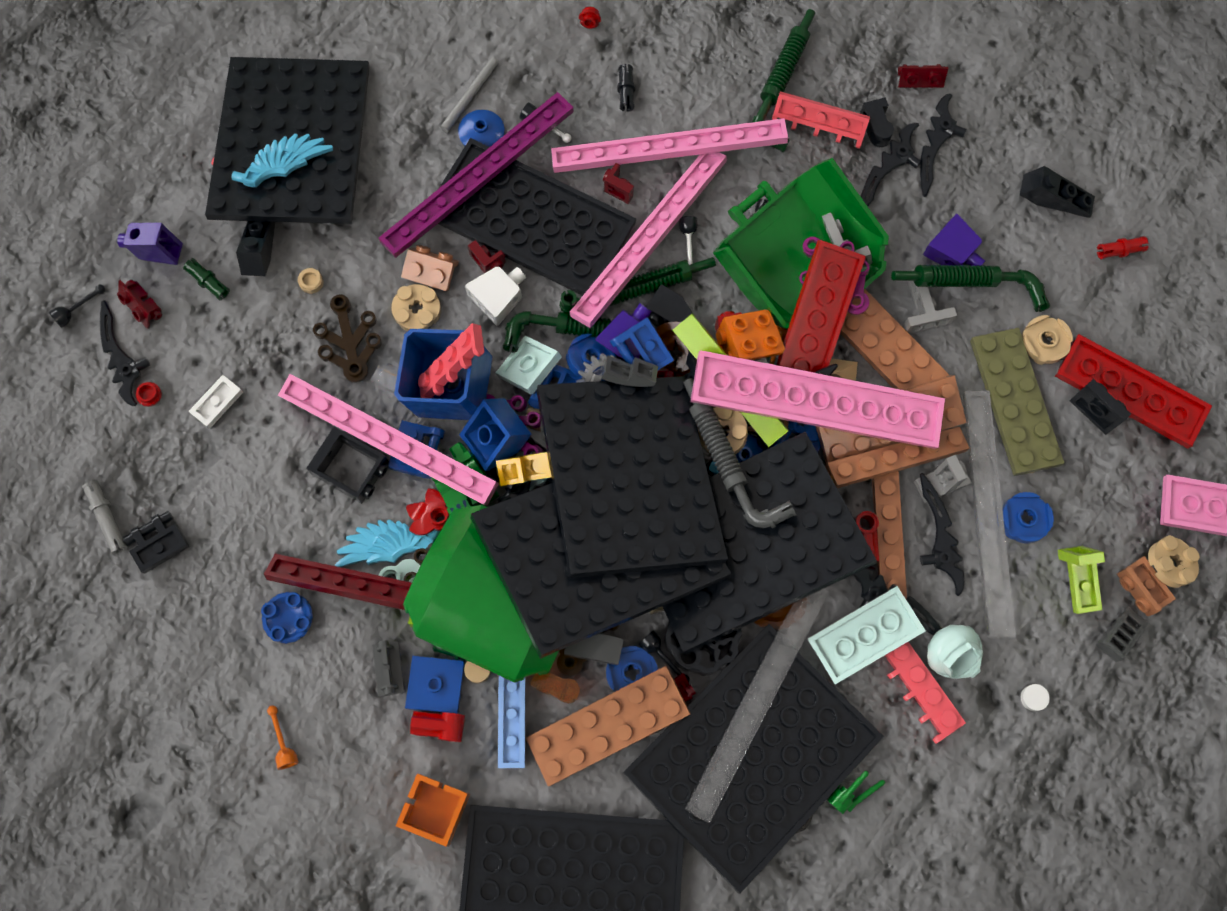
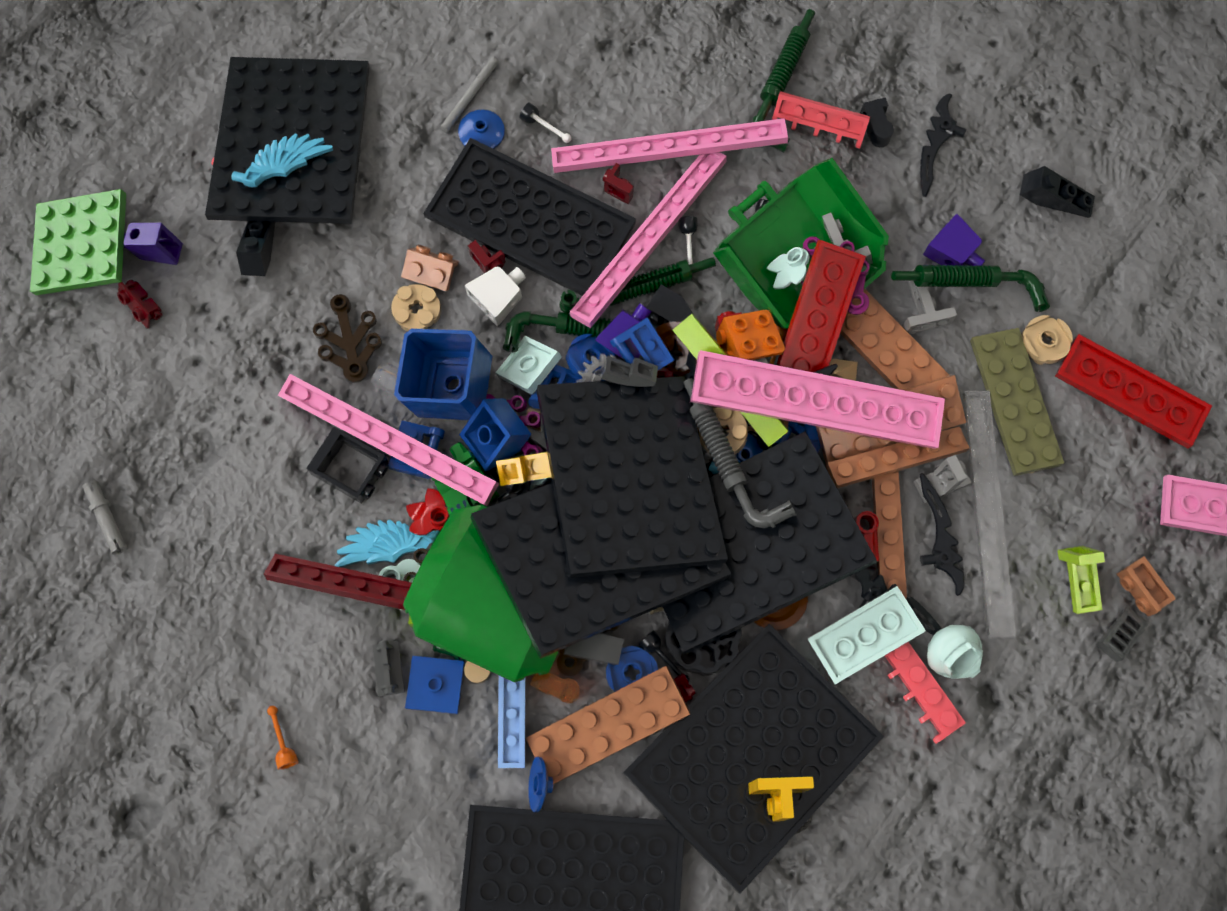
(63, 315): black hinge -> none
(78, 242): none -> plate
(126, 368): black piece -> none
(148, 394): red plate -> none
(159, 547): black plate -> none
(206, 279): dark green pin -> none
(216, 401): white plate -> none
(286, 617): blue dish -> none
(310, 280): tan tile -> none
(435, 811): orange piece -> none
(444, 726): red piece -> none
(451, 361): coral hinge -> none
(475, 175): magenta plate -> none
(539, 784): none -> blue dish
(590, 17): red plate -> none
(626, 87): black pin -> none
(754, 706): clear plate -> none
(781, 790): none -> yellow bracket
(789, 267): none -> light aqua plate
(843, 798): green plant -> none
(900, 154): black piece -> none
(922, 77): dark red hinge -> none
(1034, 697): white tile -> none
(1037, 528): blue plate -> none
(1100, 406): black plate -> none
(1122, 247): red pin -> none
(1184, 556): tan plate -> none

